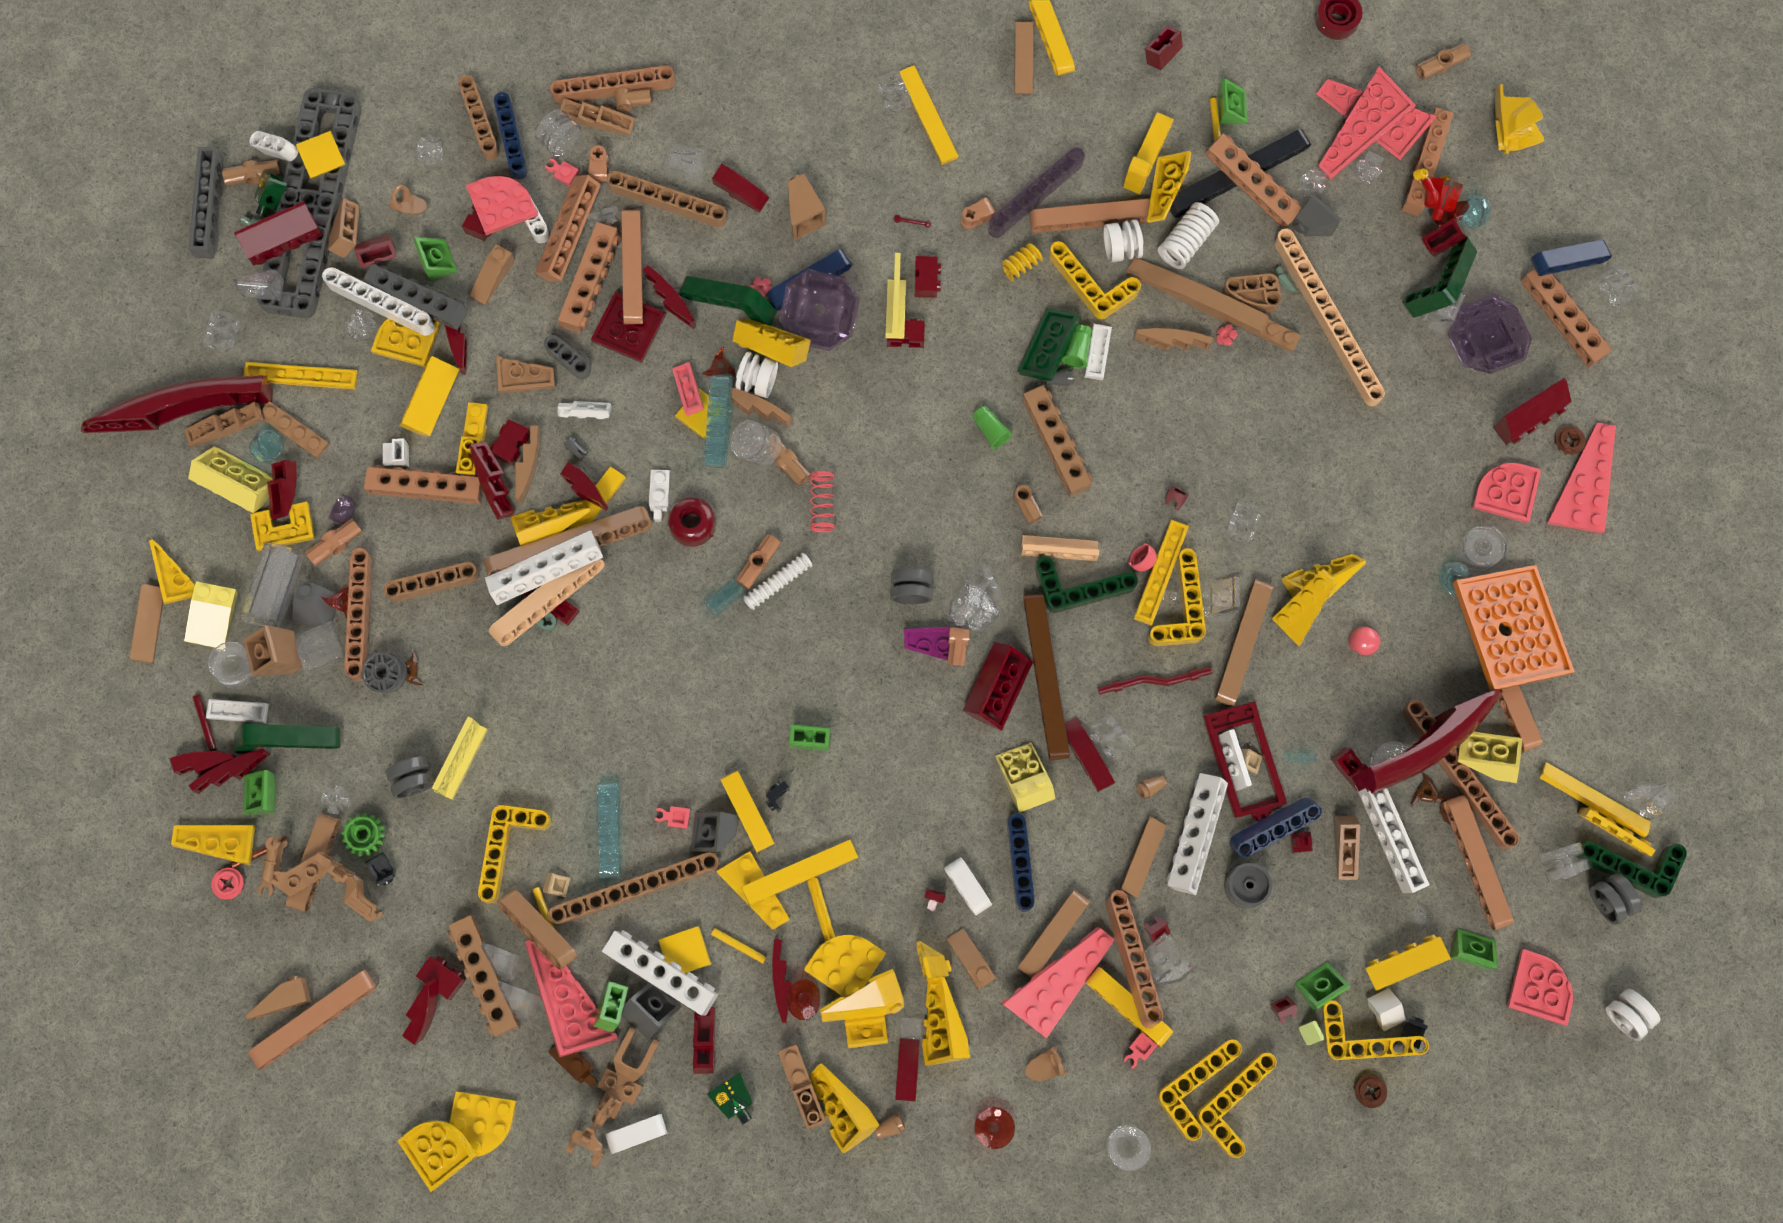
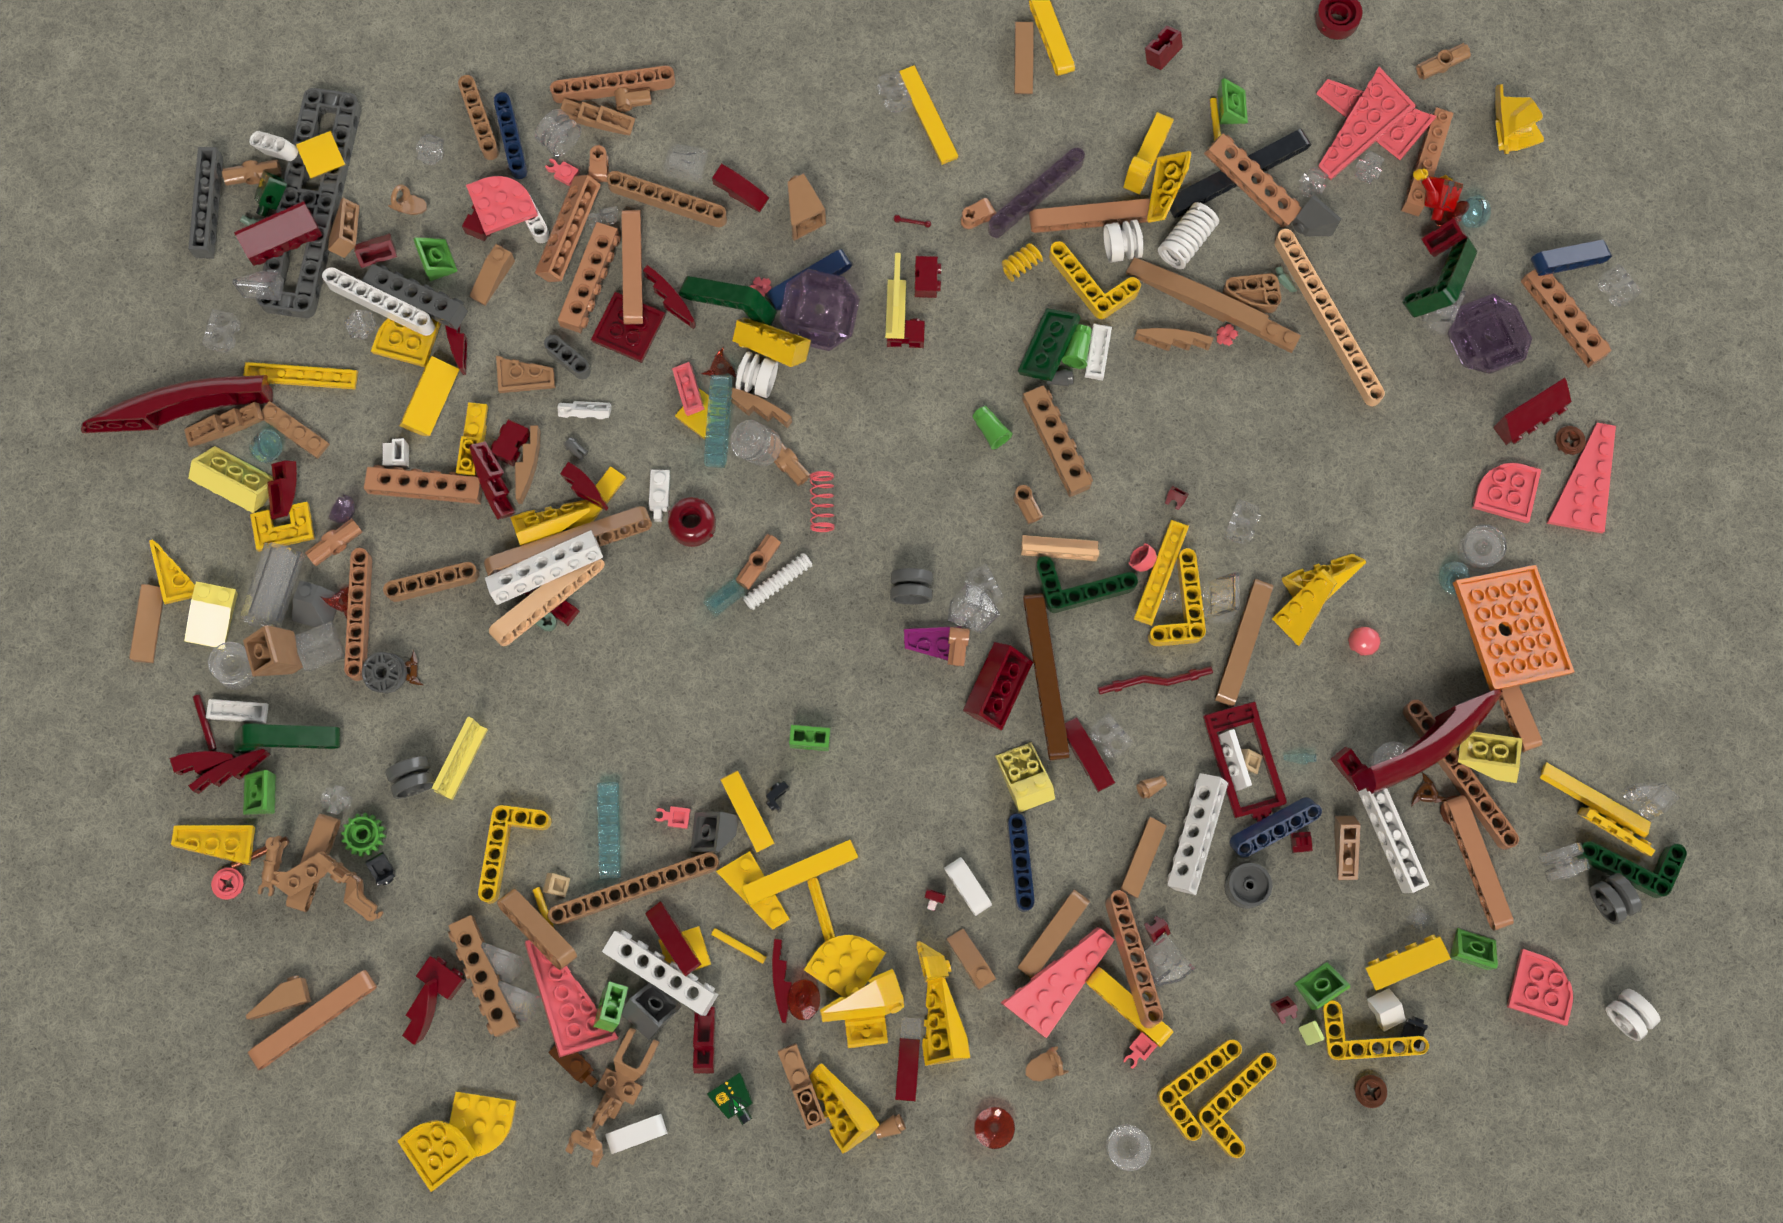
(673, 939): none -> dark red slope

